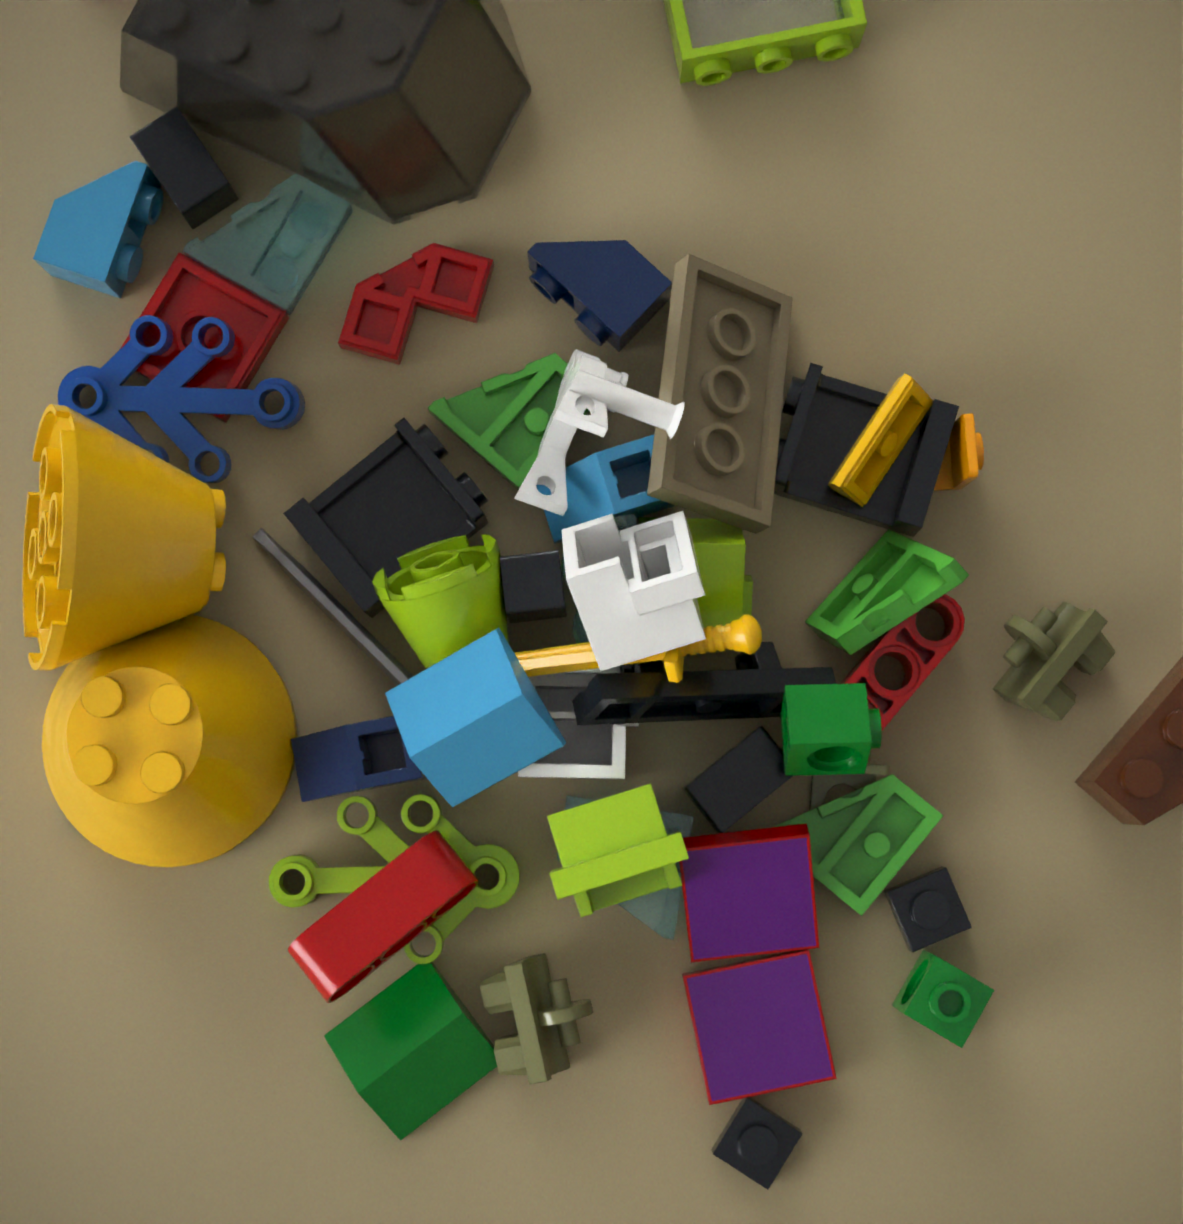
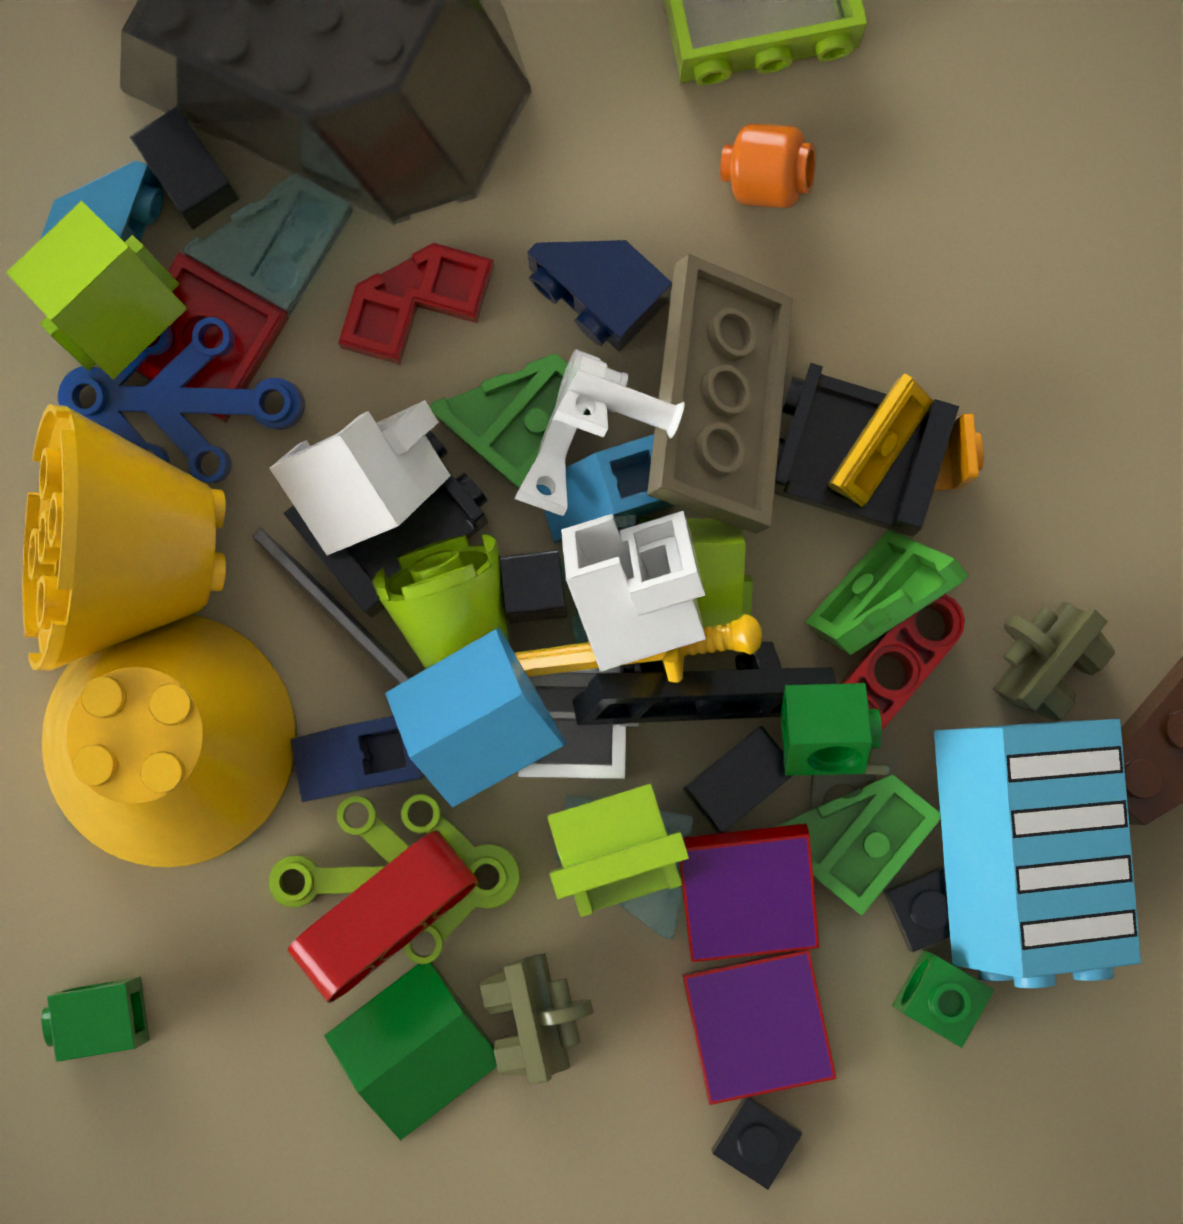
(95, 1019): none -> green brick
(98, 292): none -> lime plate
(363, 476): none -> white plate
(769, 165): none -> orange head
(1037, 850): none -> medium azure brick

